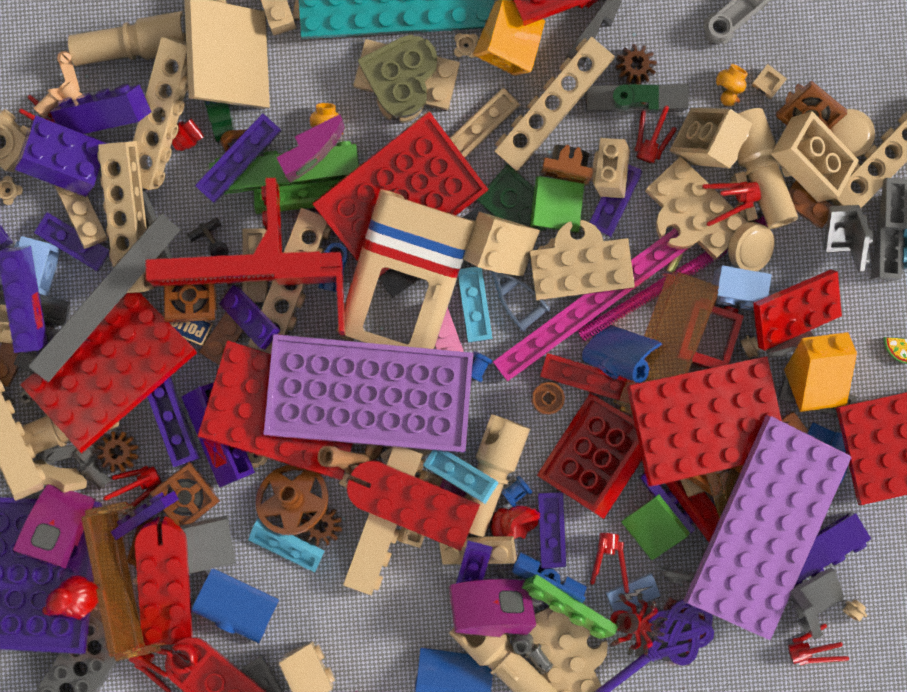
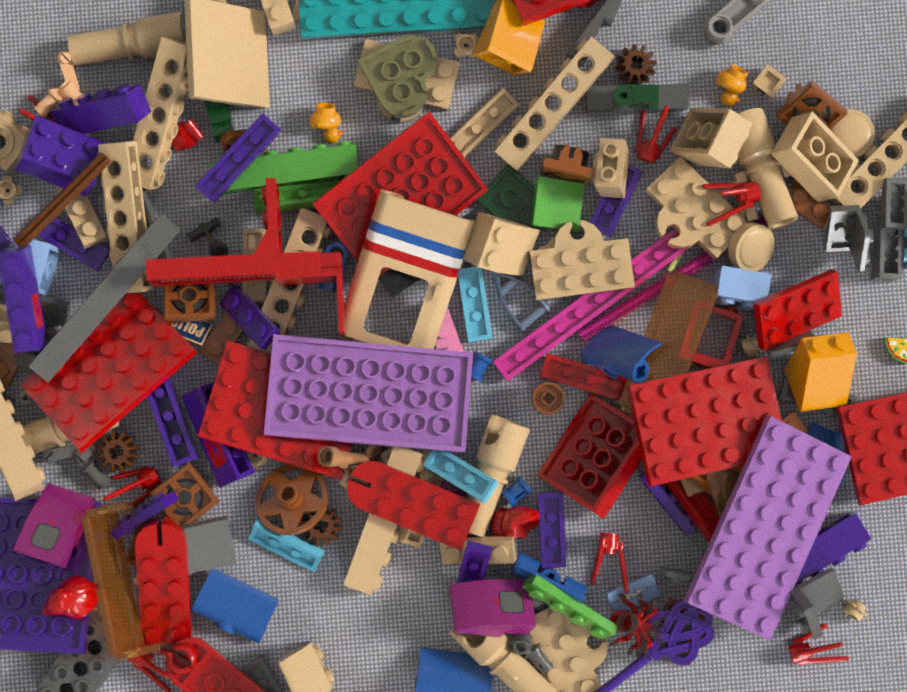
(61, 200): none -> reddish brown axle
(63, 478): tan tile -> none
(312, 148): magenta slope -> none
(655, 527): bright green tile -> none

